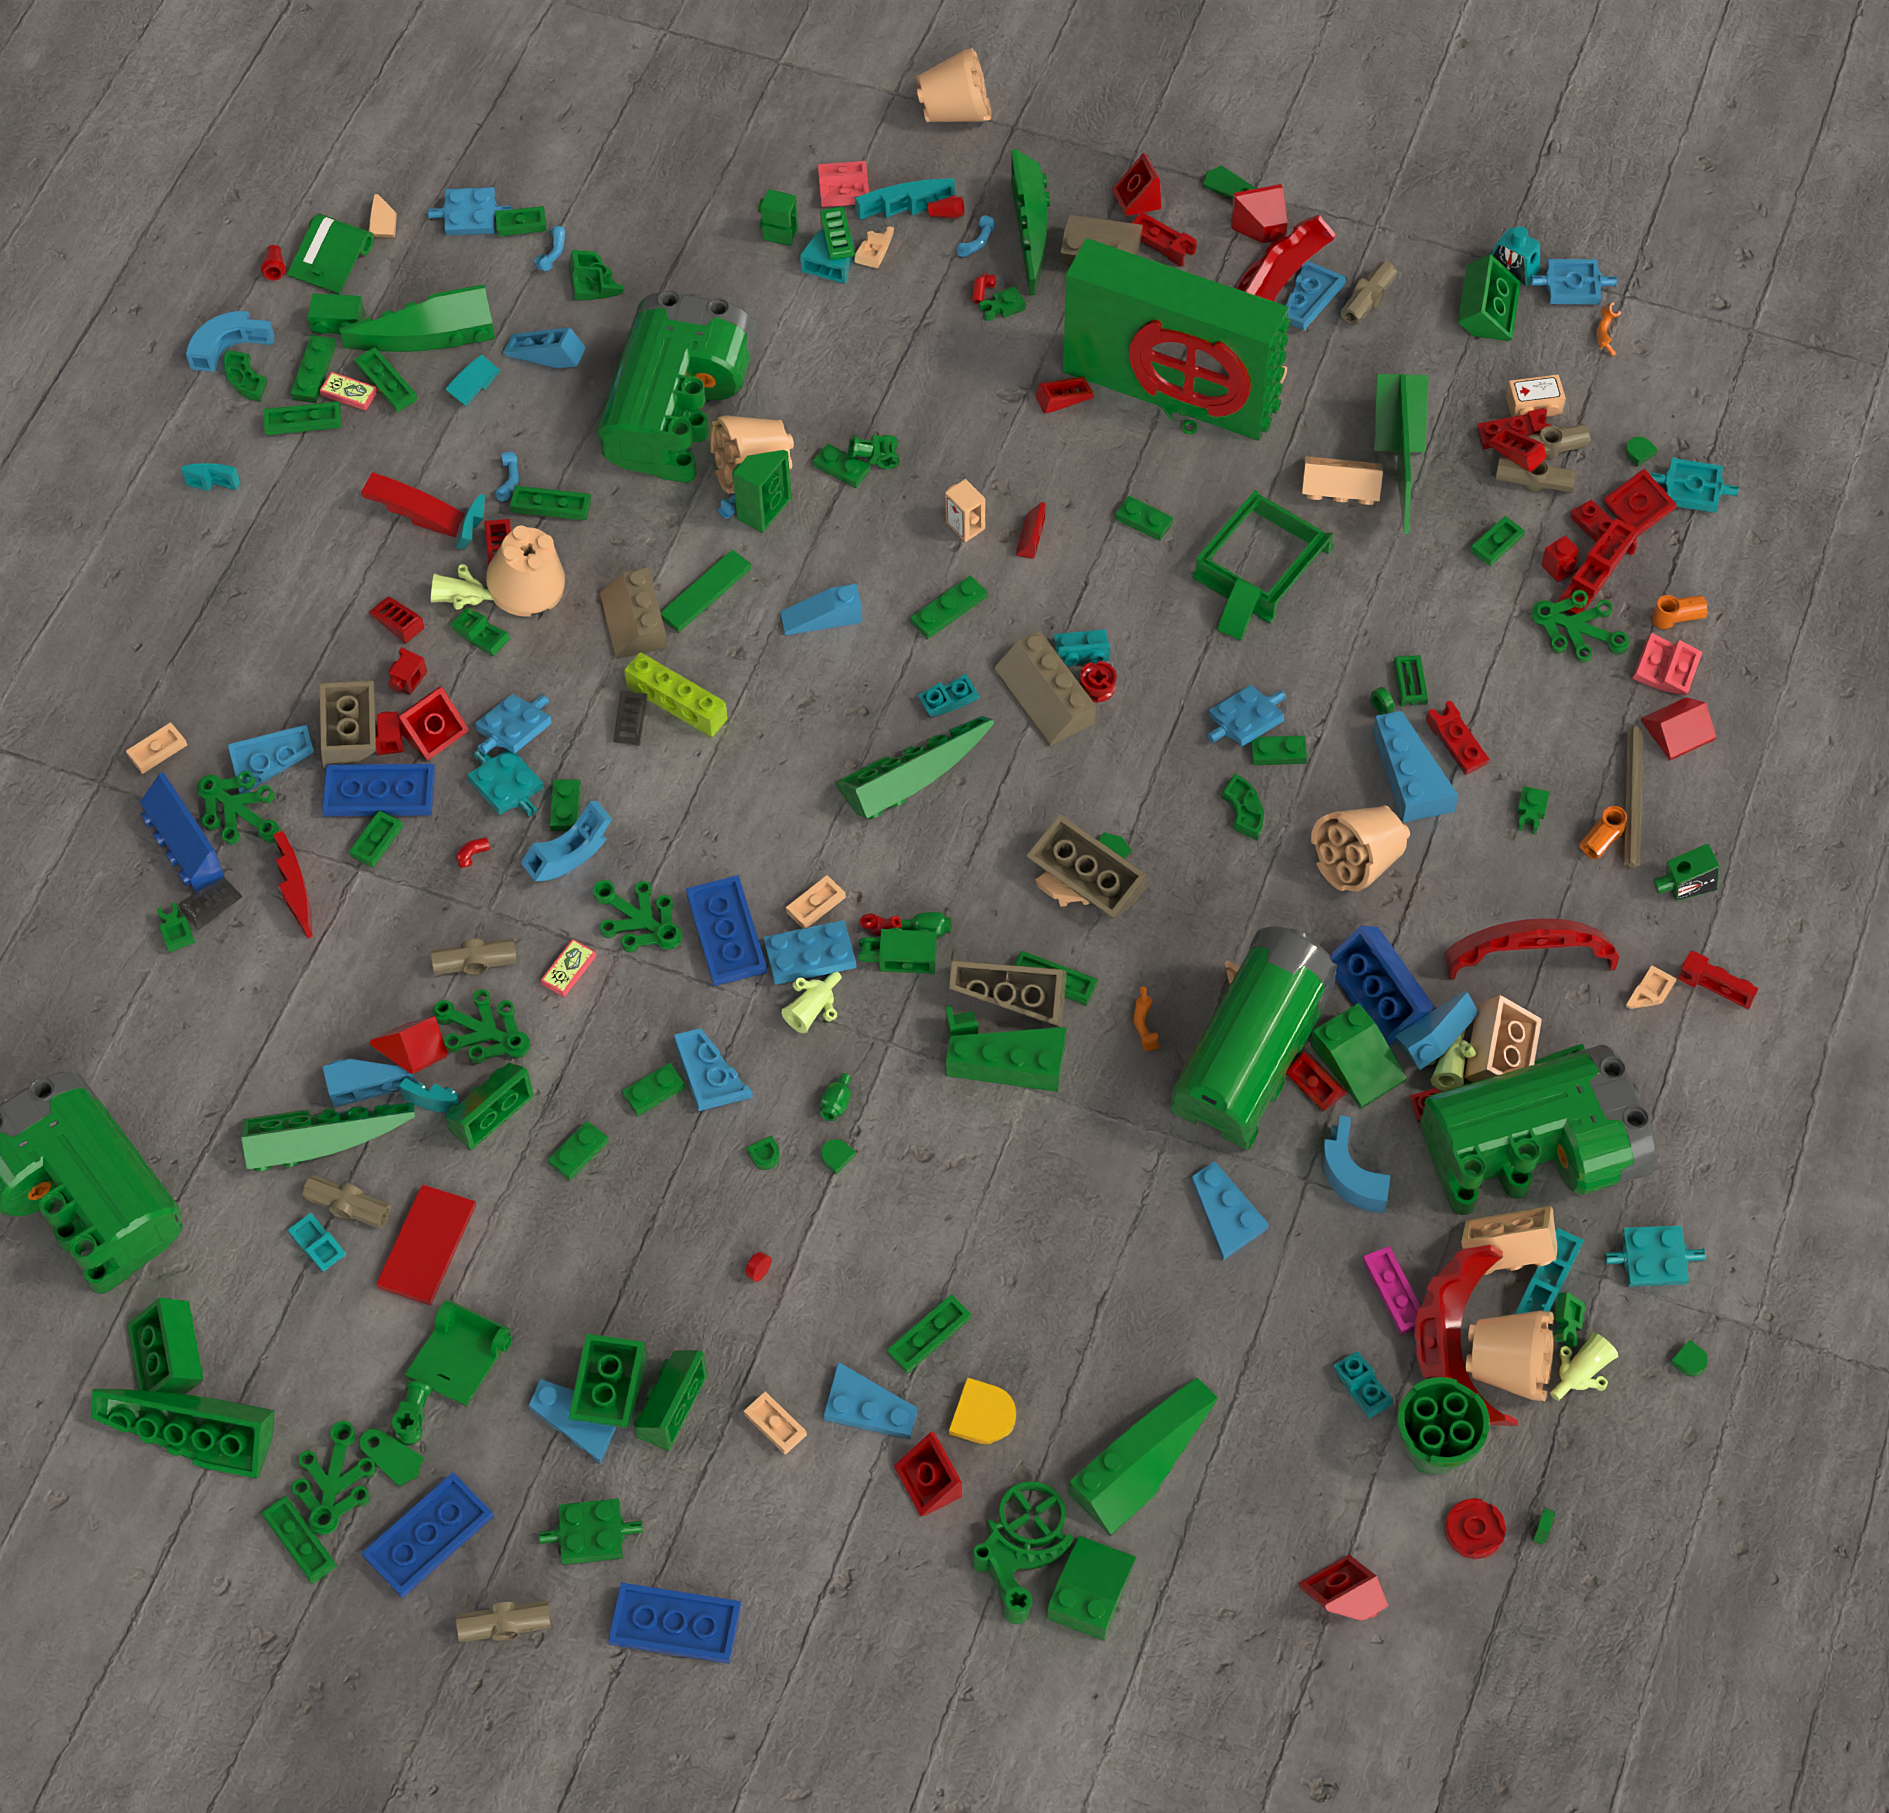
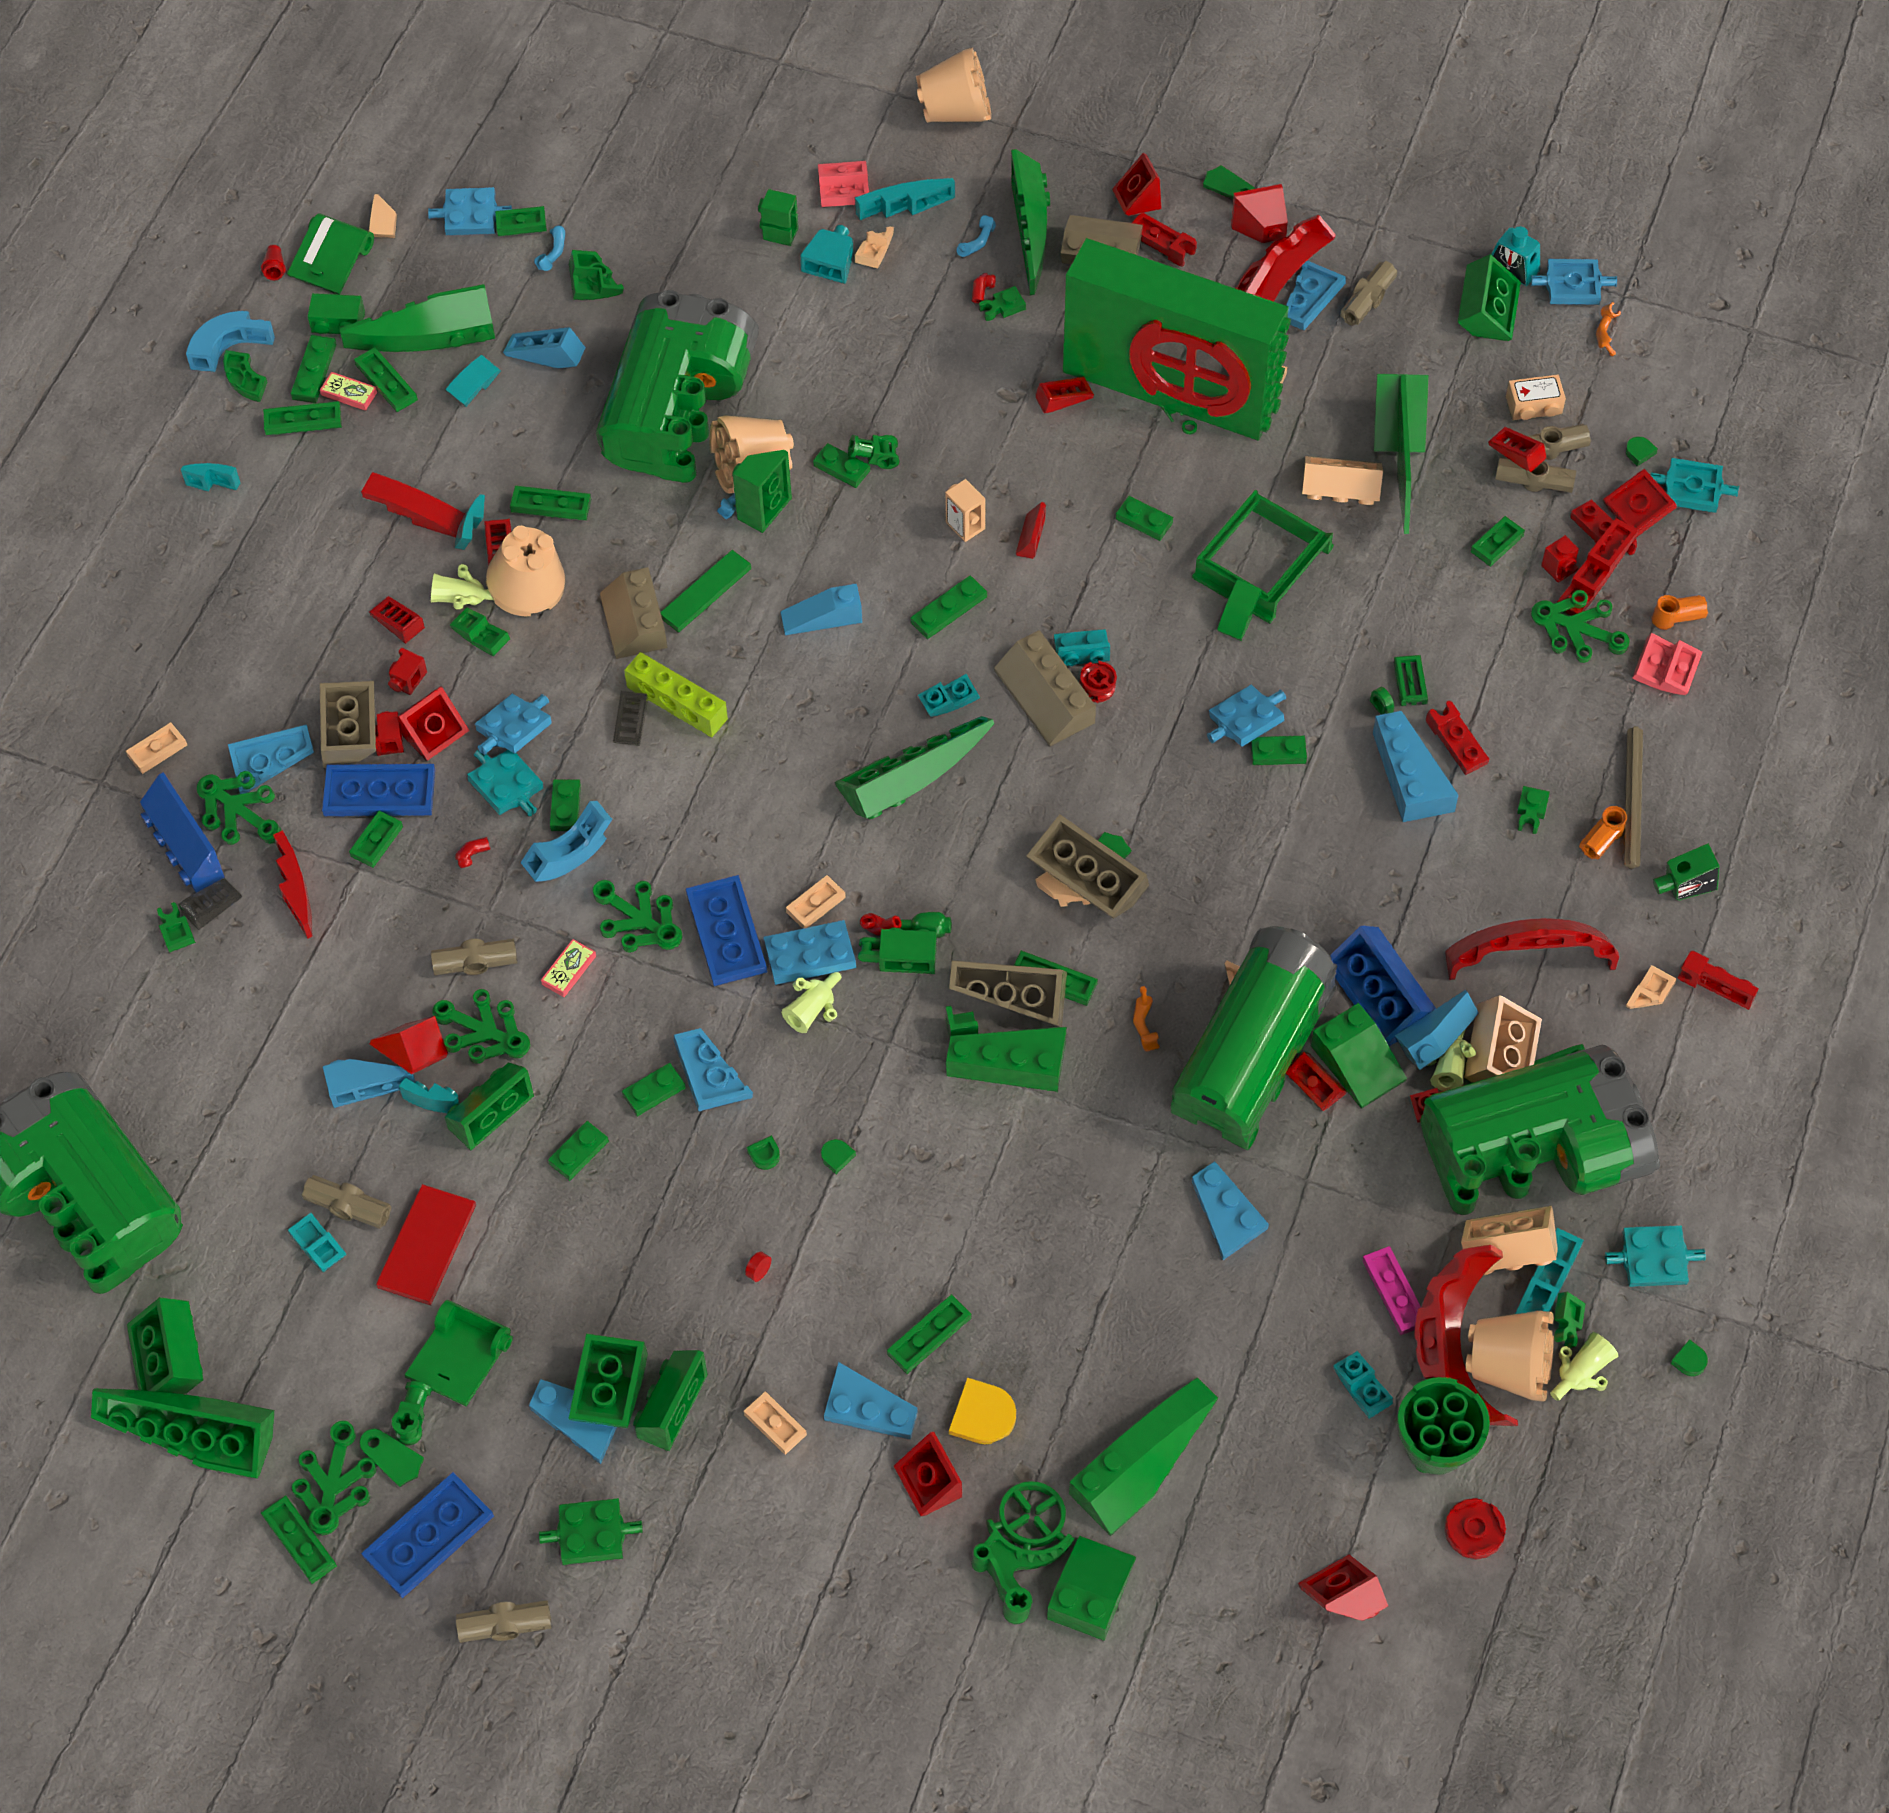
(301, 1136): wedge -> none
(505, 491): dark azure piece -> none
(675, 1623): blue plate -> none
(832, 219): green slope -> none
(835, 1098): green plant -> none
(949, 207): red cone -> none
(1246, 805): green tile -> none
(1351, 1182): dark azure arch -> none
(1358, 845): light nougat cone -> none
(1525, 424): red plate -> none
(1544, 1526): green tile -> none
(1680, 727): slope -> none

